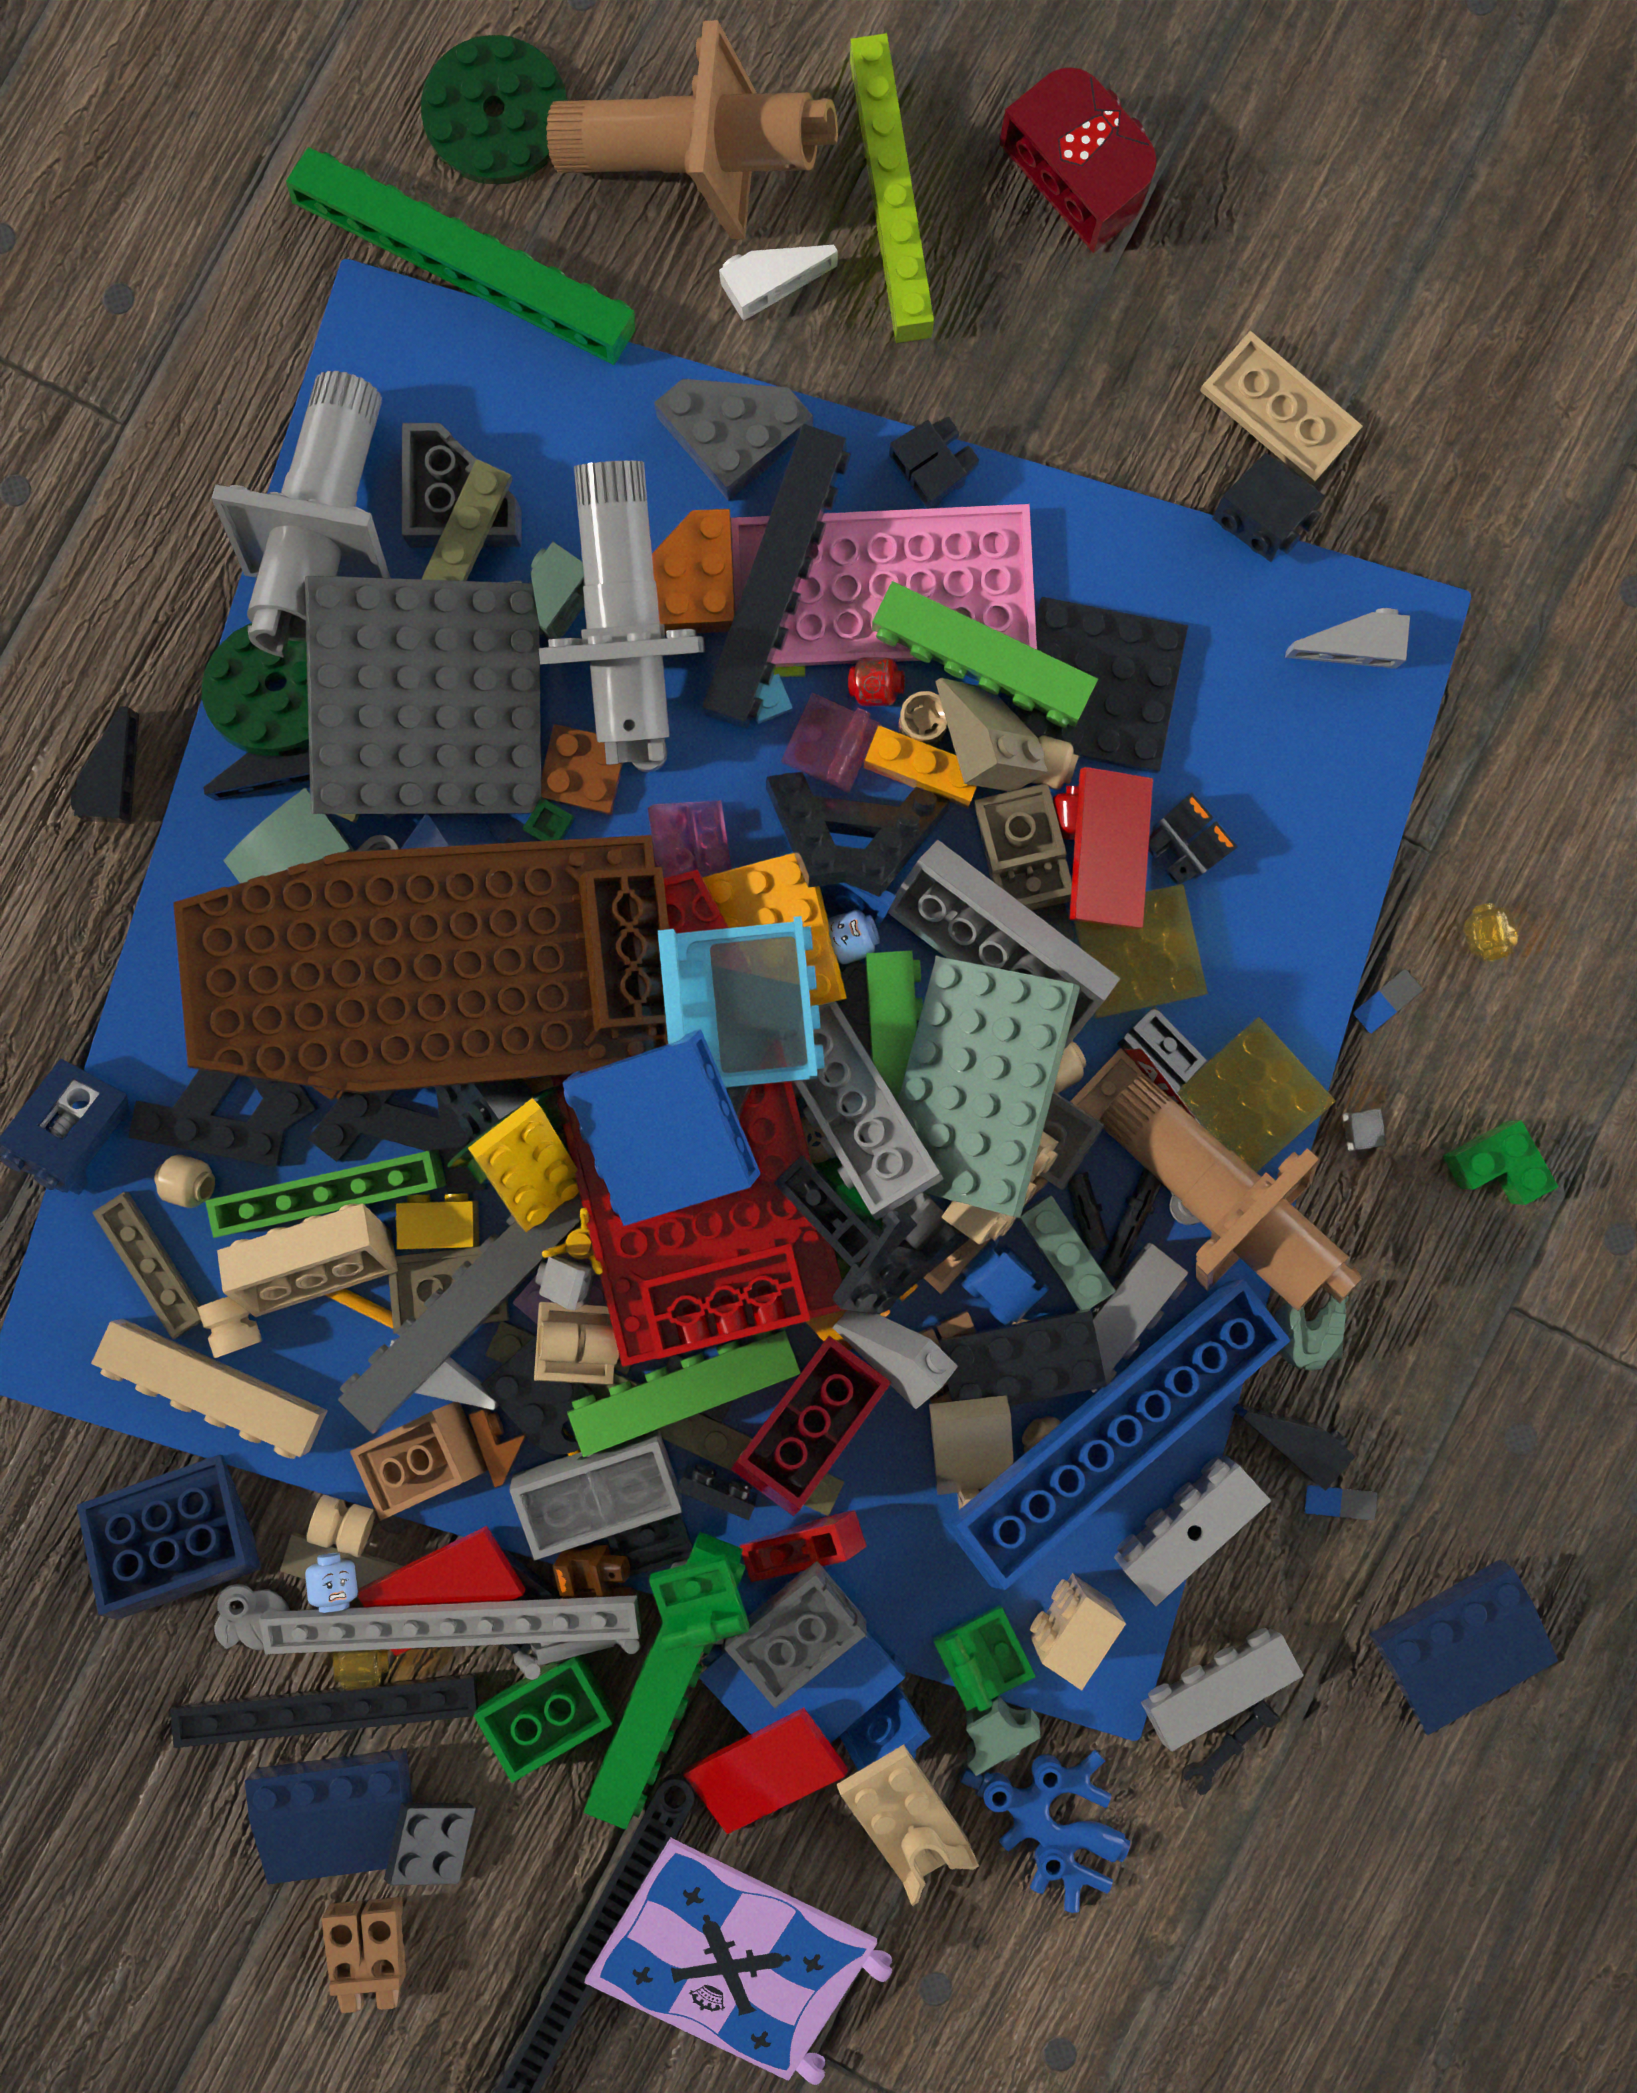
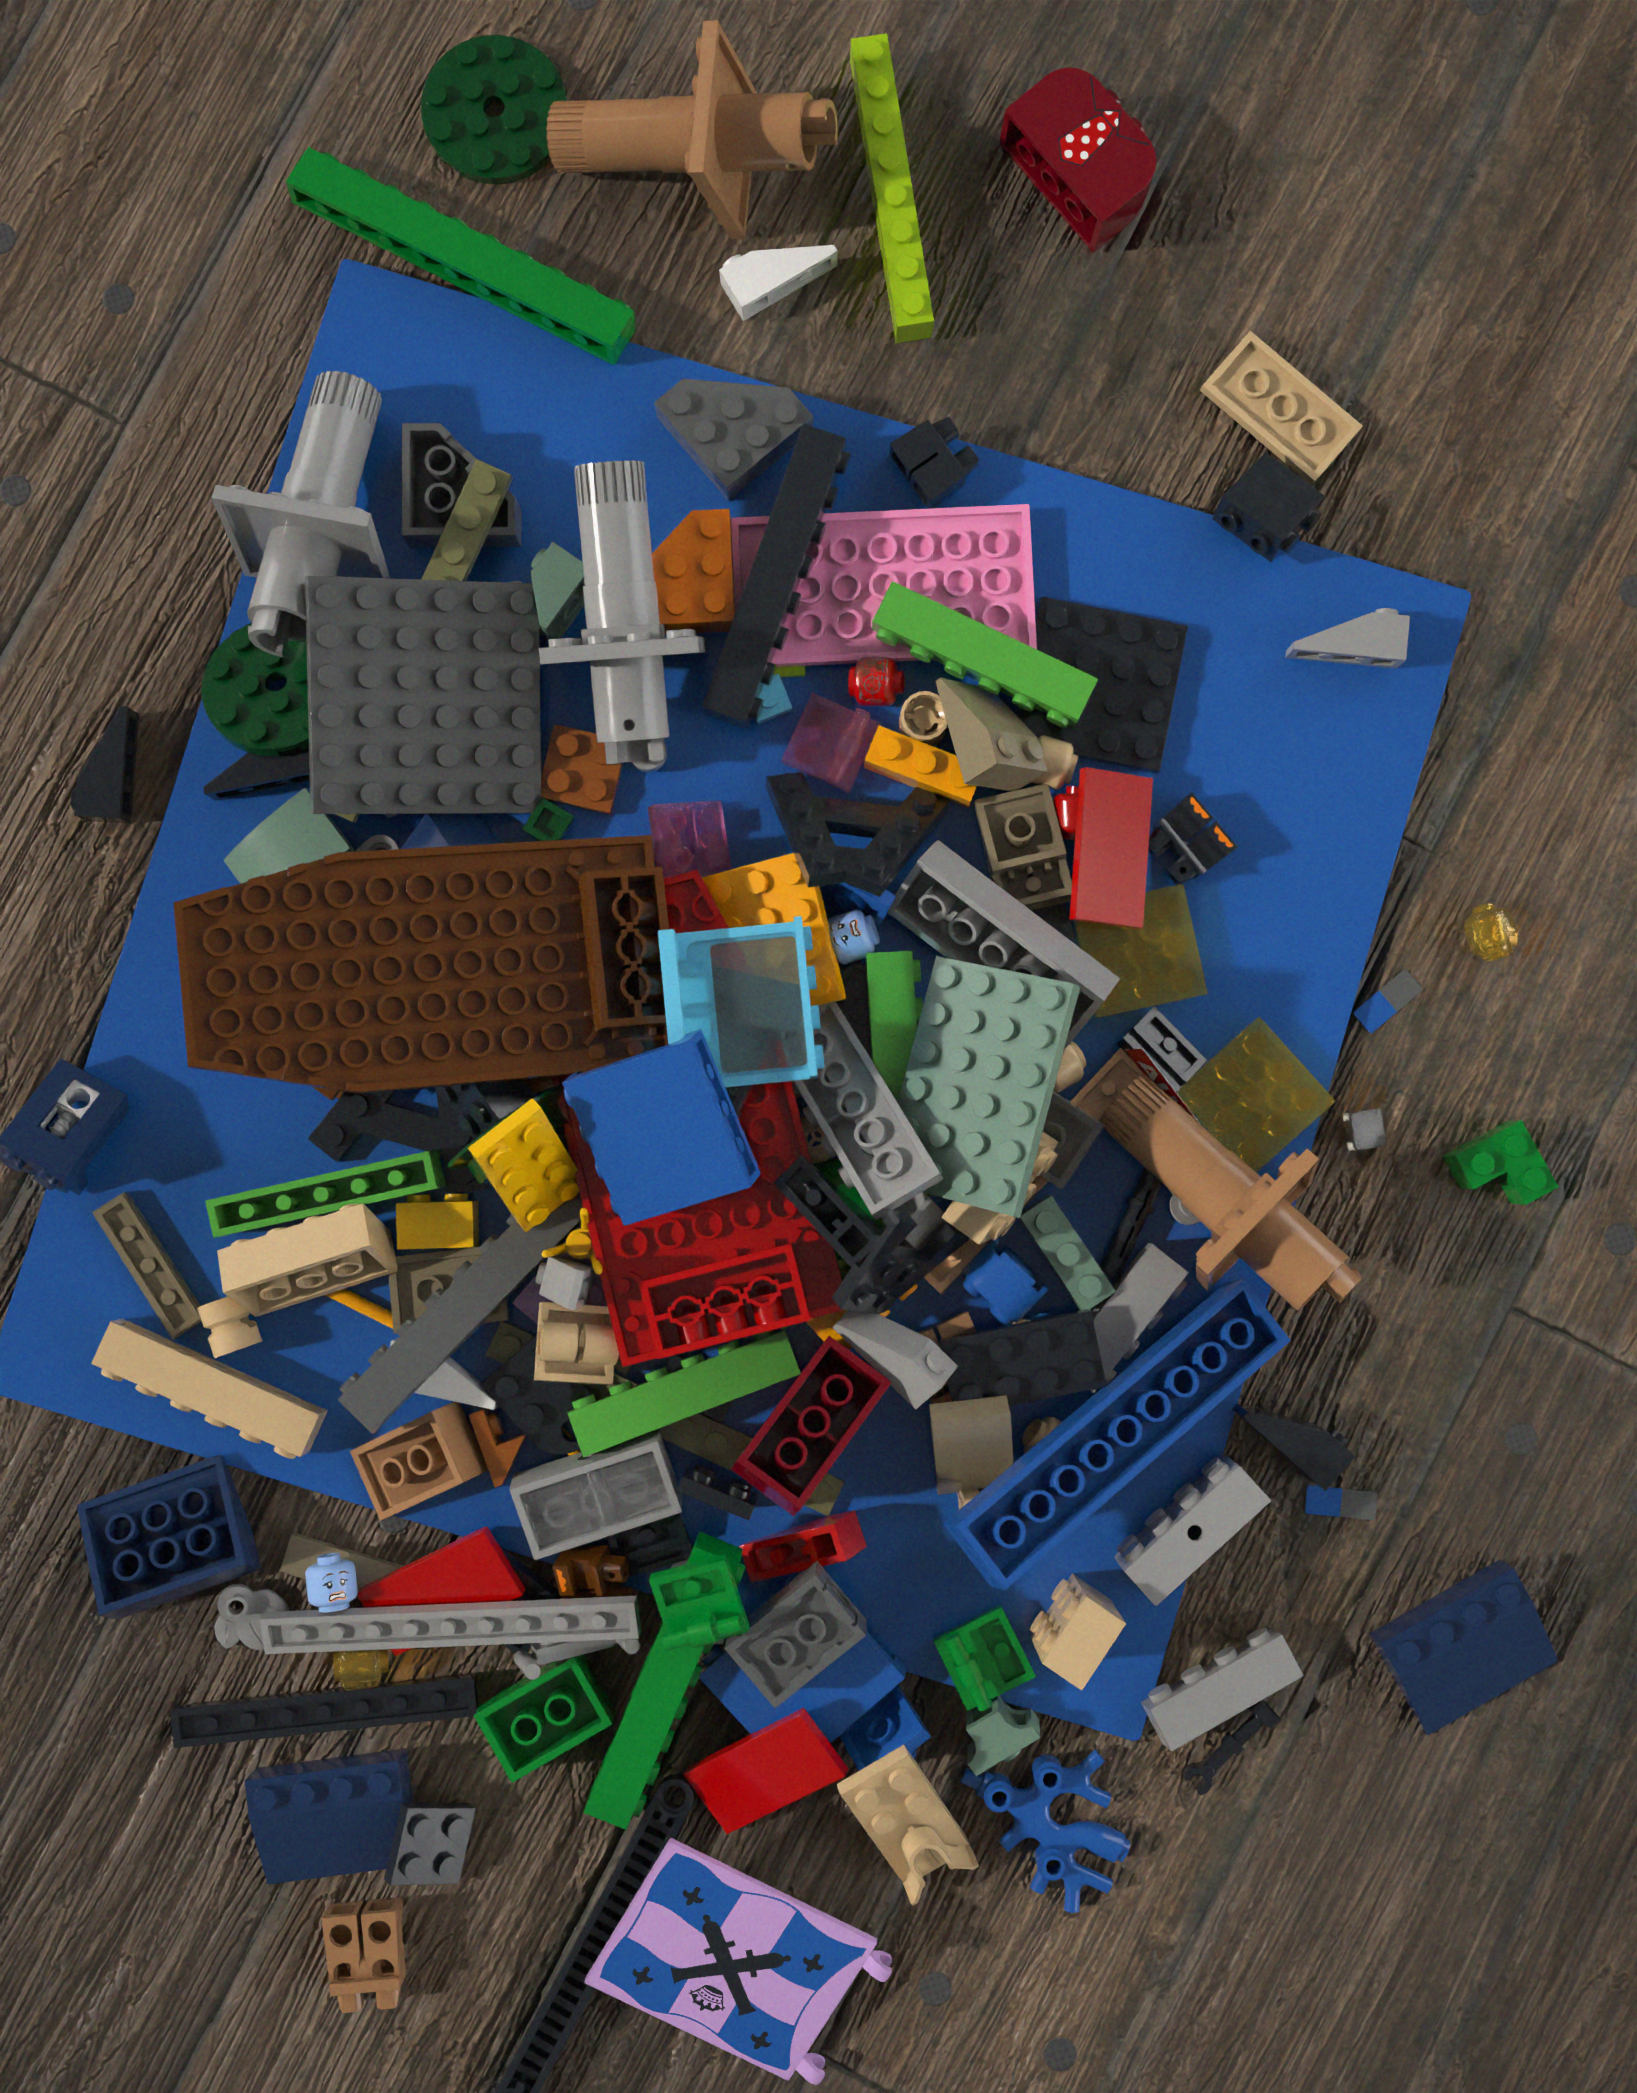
(184, 1181): tan head -> none
(195, 1127): black plate -> none
(340, 1525): tan wheel -> none
(1087, 1211): black pin -> none
(1313, 1340): sand green helmet -> none

